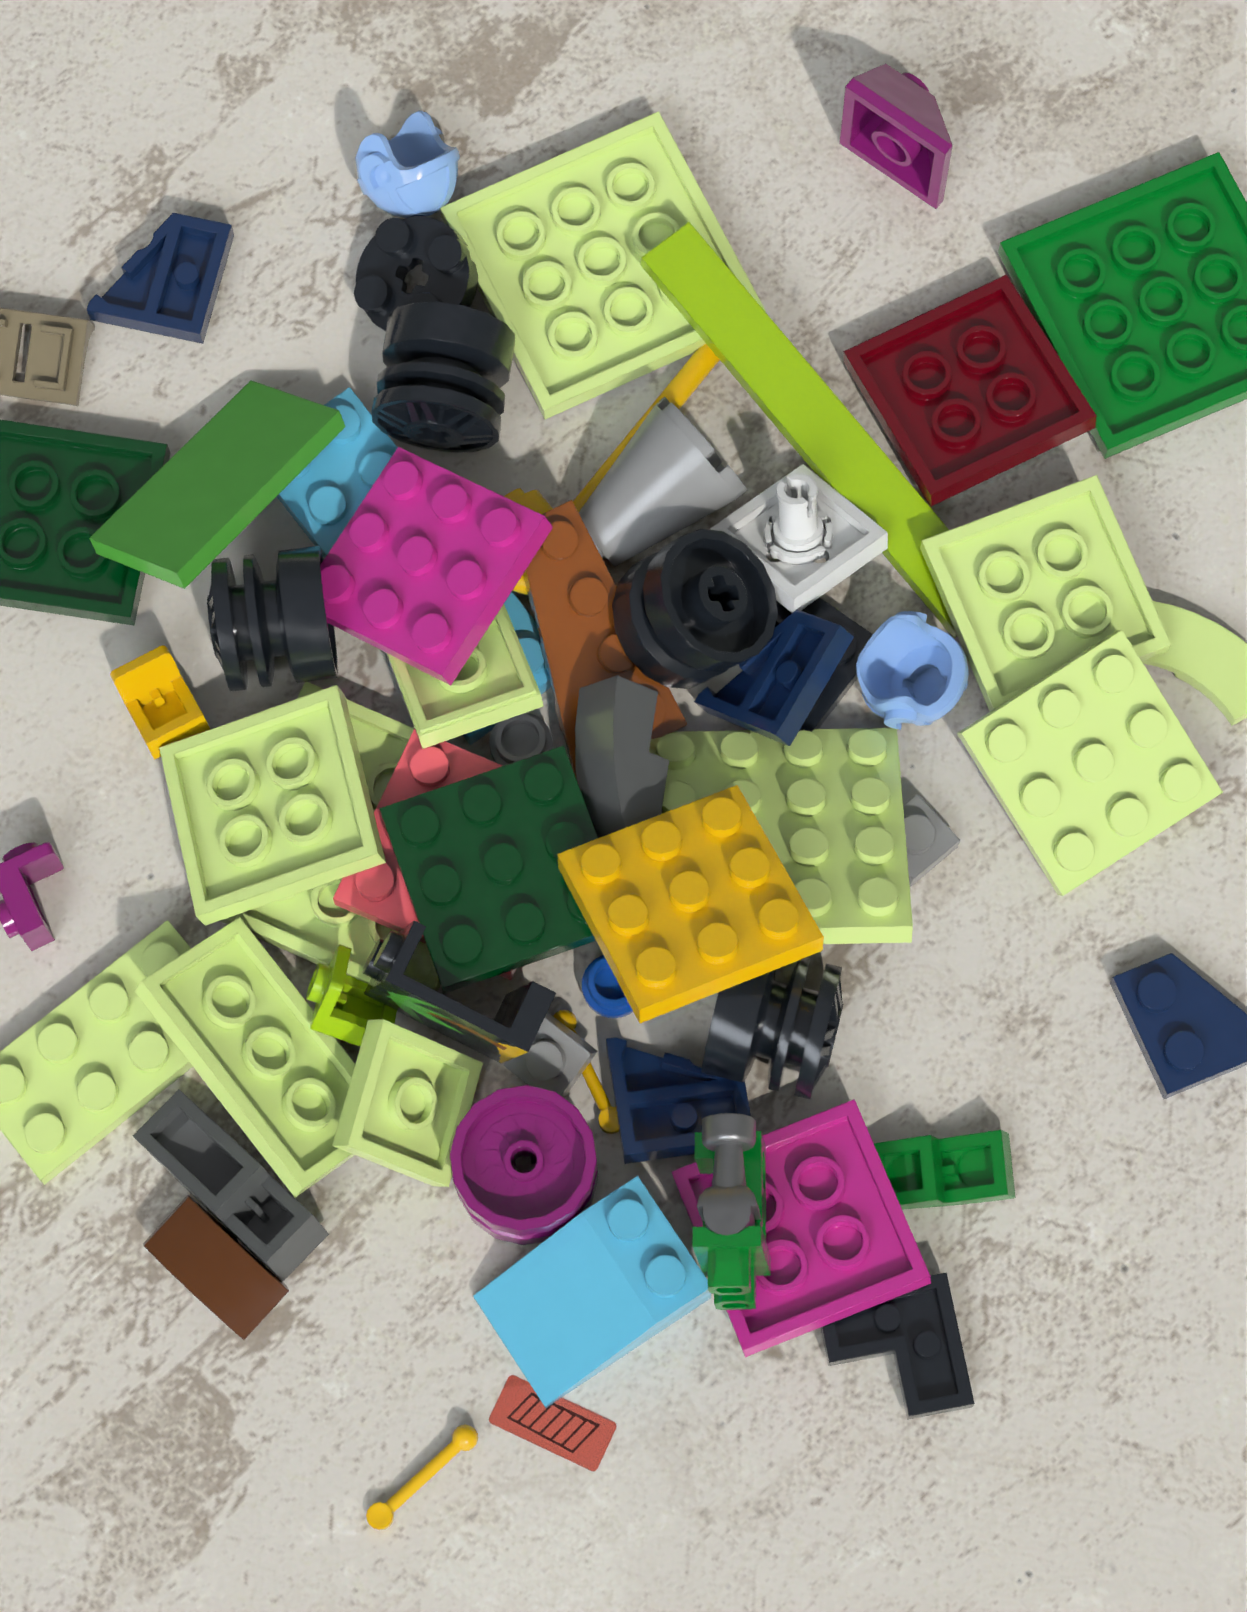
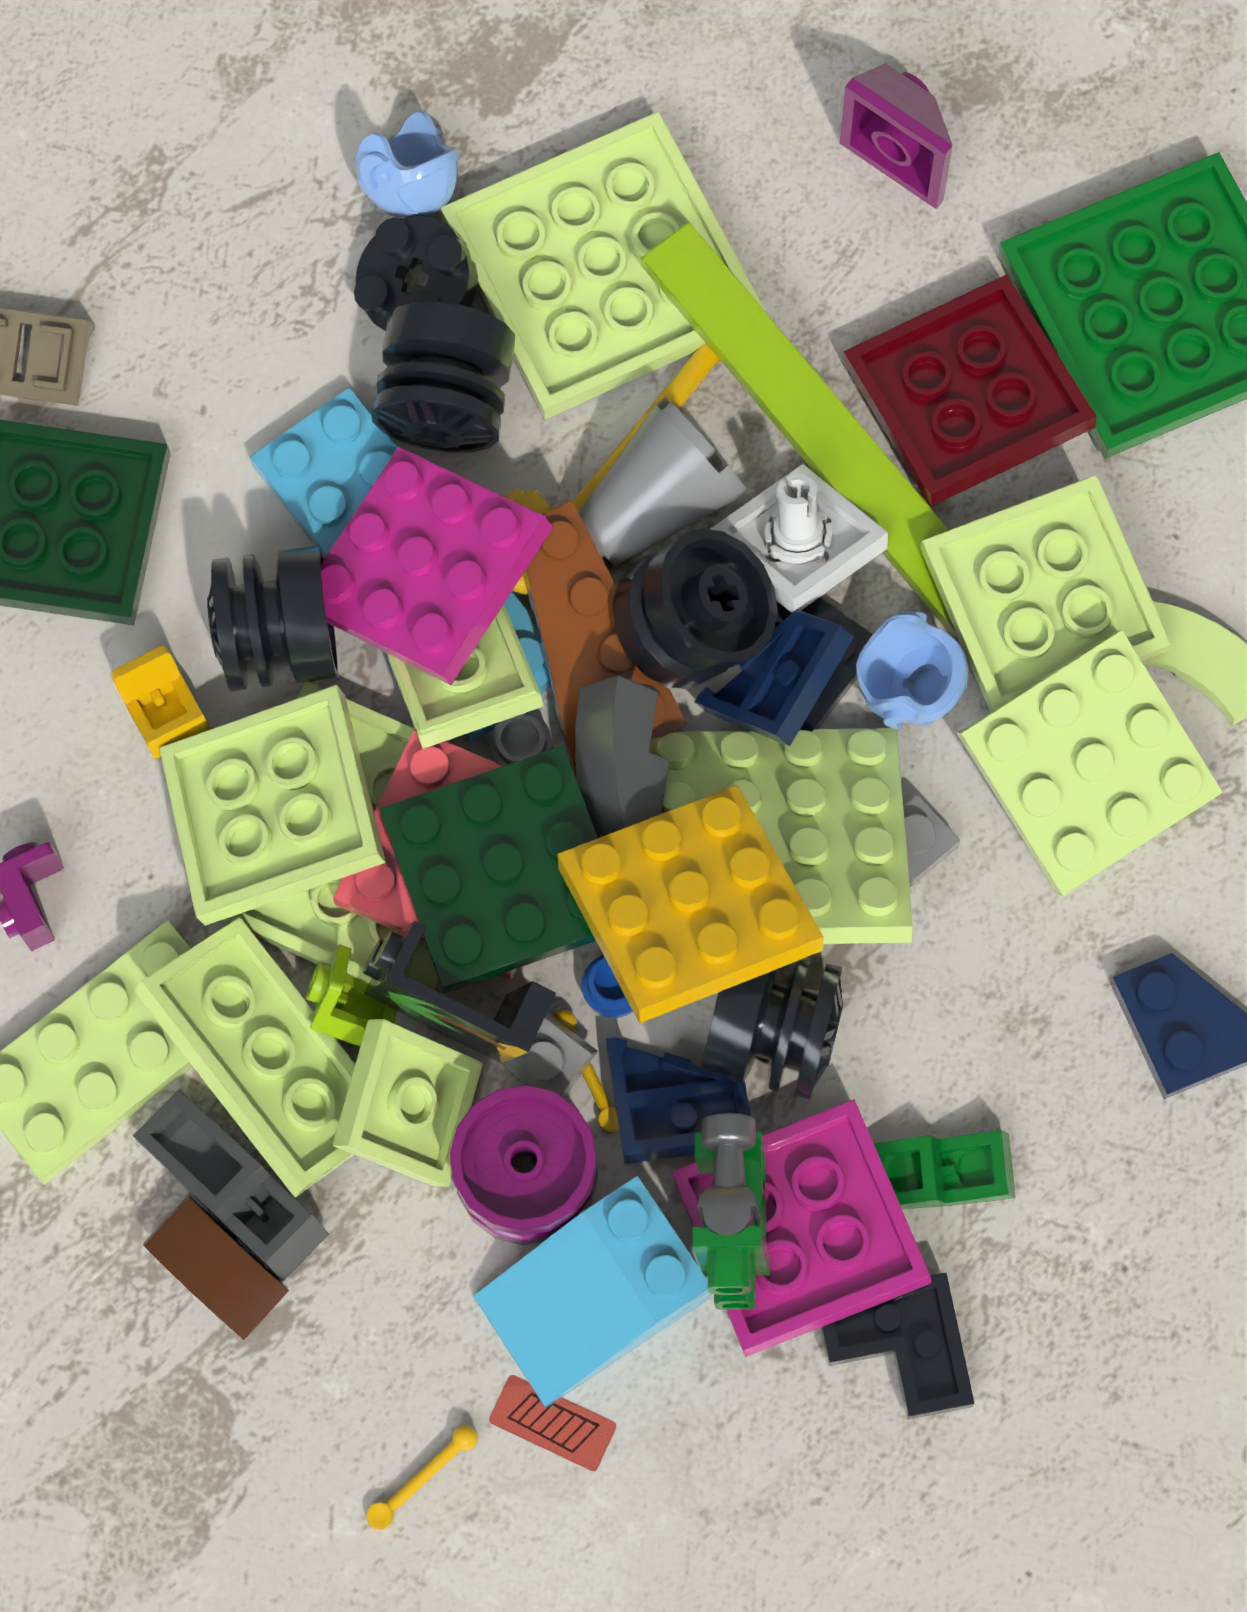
(171, 281): dark blue wing -> none
(217, 483): bright green tile -> none

